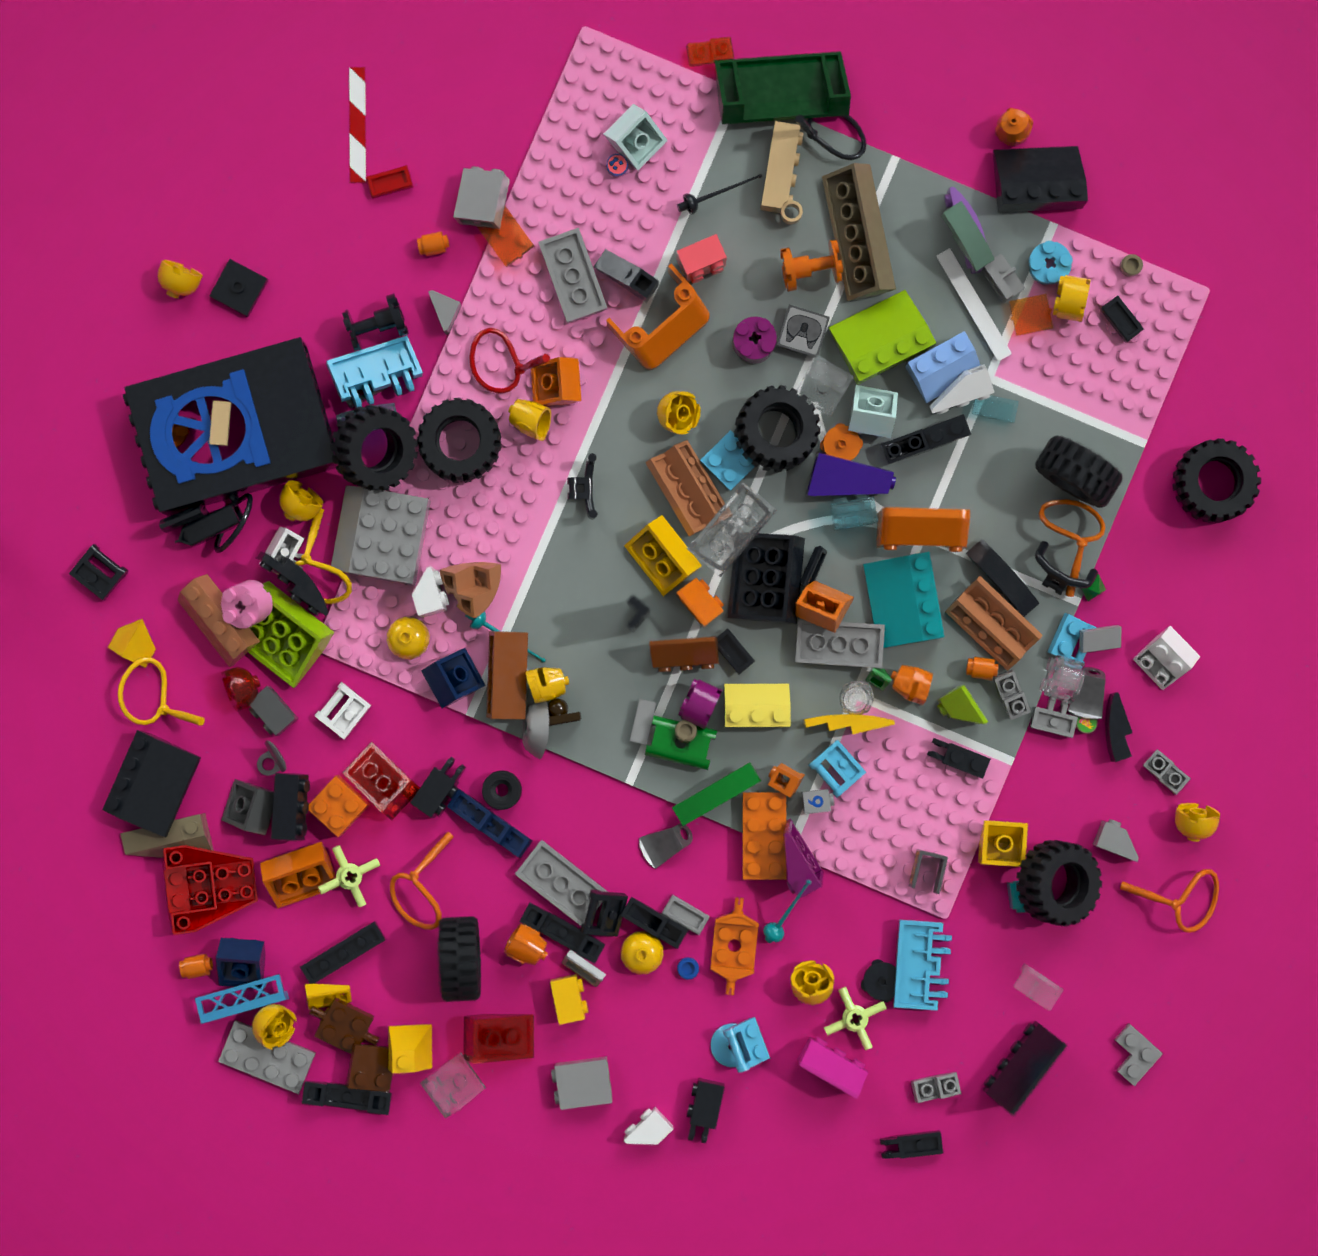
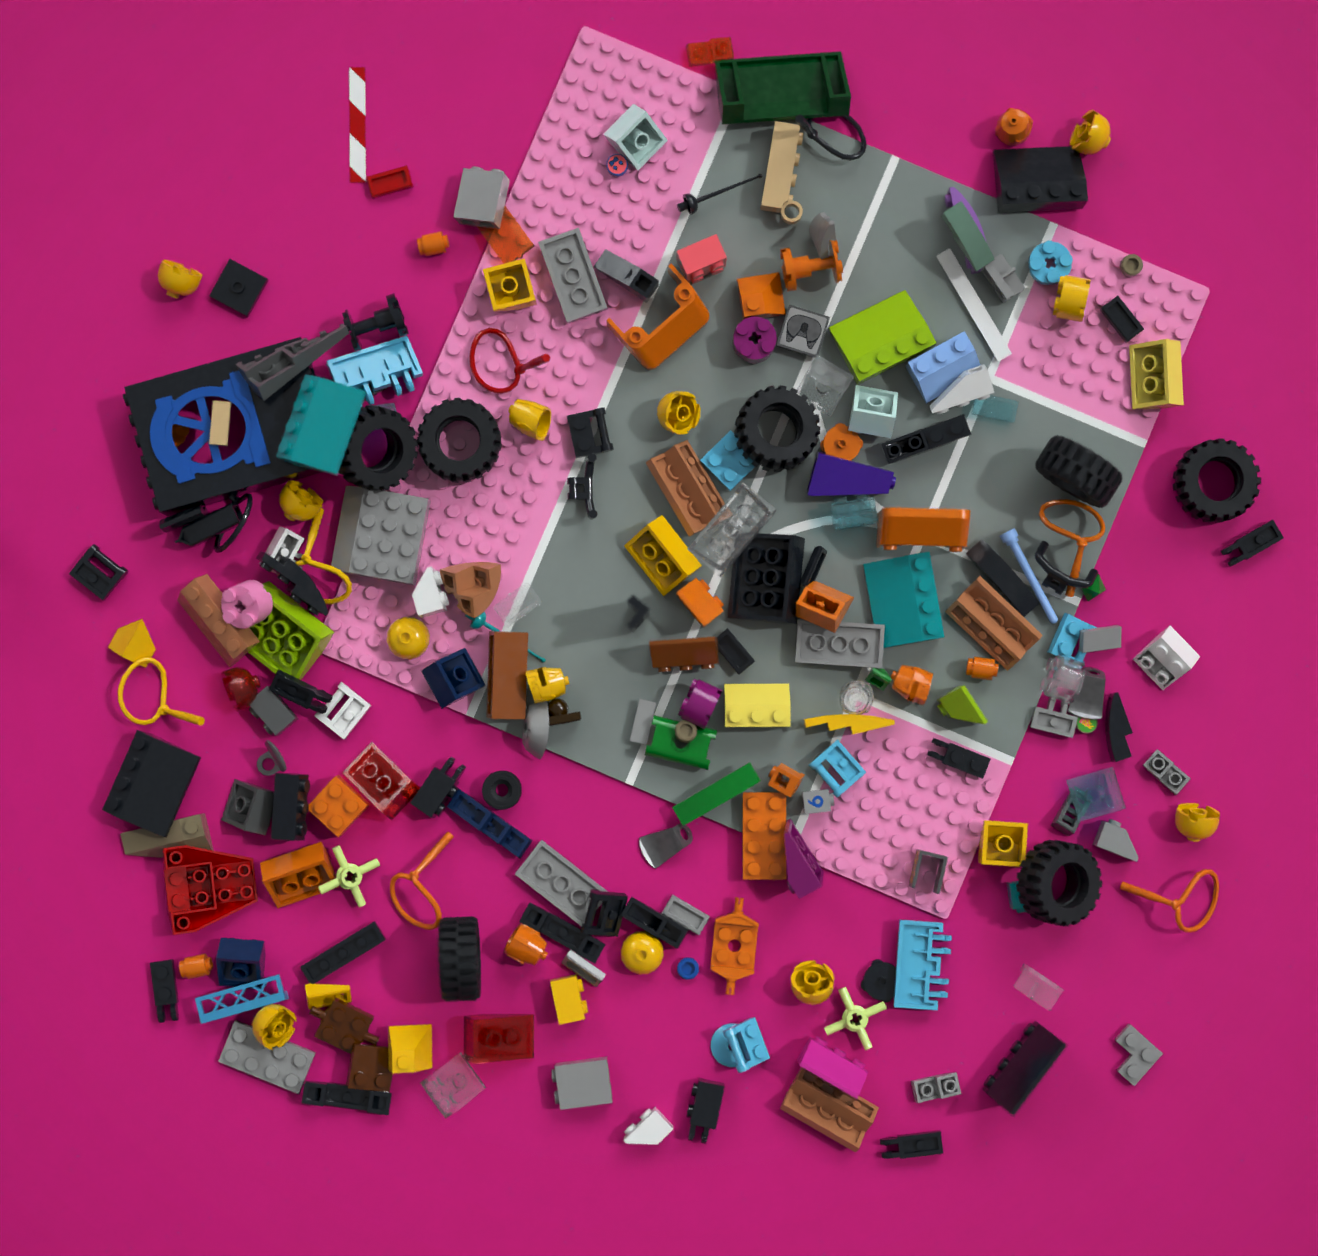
(165, 988): none -> black hinge
(275, 370): none -> dark grey wedge
(299, 692): none -> black hinge
(320, 424): none -> teal slope
(446, 309): light grey slope -> none
(510, 286): none -> yellow slope
(517, 604): none -> clear panel
(556, 382): orange slope -> none
(583, 436): none -> black plate
(761, 296): none -> orange slope
(774, 931): teal sword -> none
(821, 232): none -> light grey slope
(829, 1109): none -> nougat slope
(858, 231): dark tan slope -> none
(1011, 539): none -> light blue piece
(1011, 694): light grey slope -> none
(1031, 314): clear orange piece -> none
(1062, 826): none -> dark grey slope
(1092, 134): none -> yellow cylinder
(1096, 794): none -> clear light blue slope
(1156, 374): none -> light yellow slope
(1254, 542): none -> black hinge

